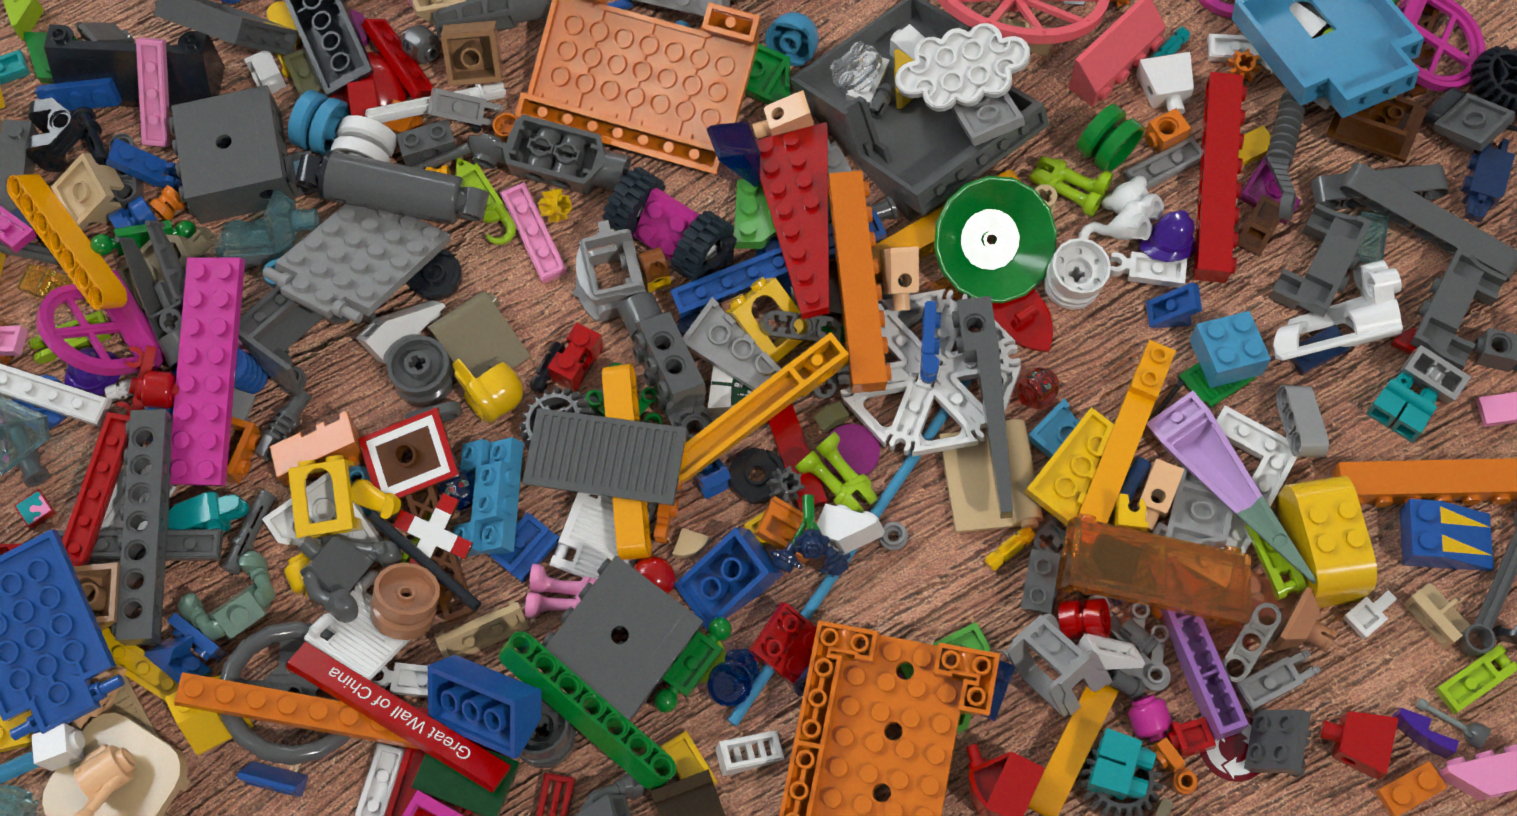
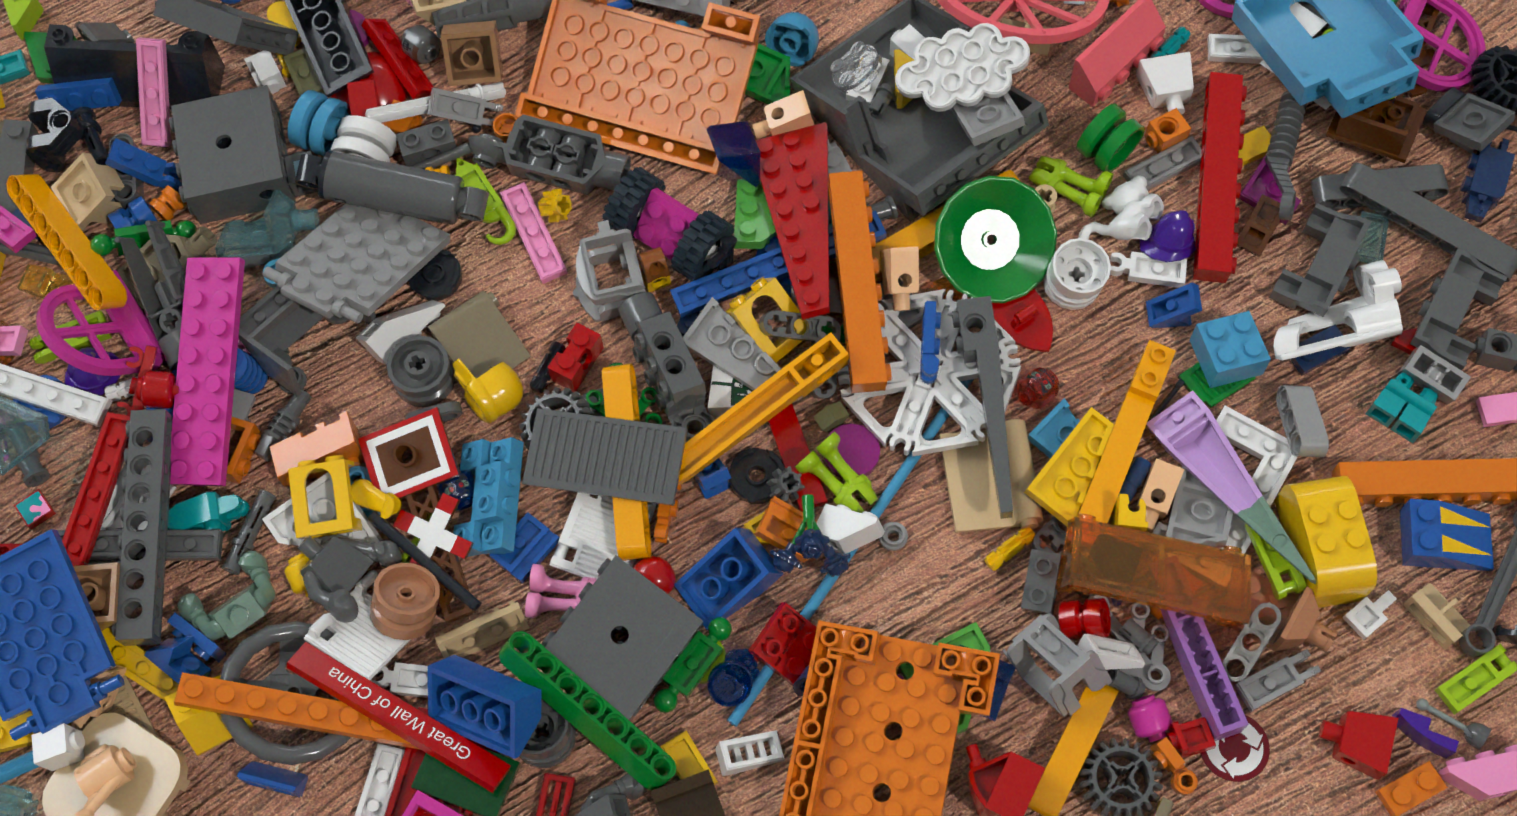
(690, 543): tan tile -> none
(1116, 764): teal hips -> none
(1243, 59): orange gear -> none
(1278, 742): dark grey plate -> none

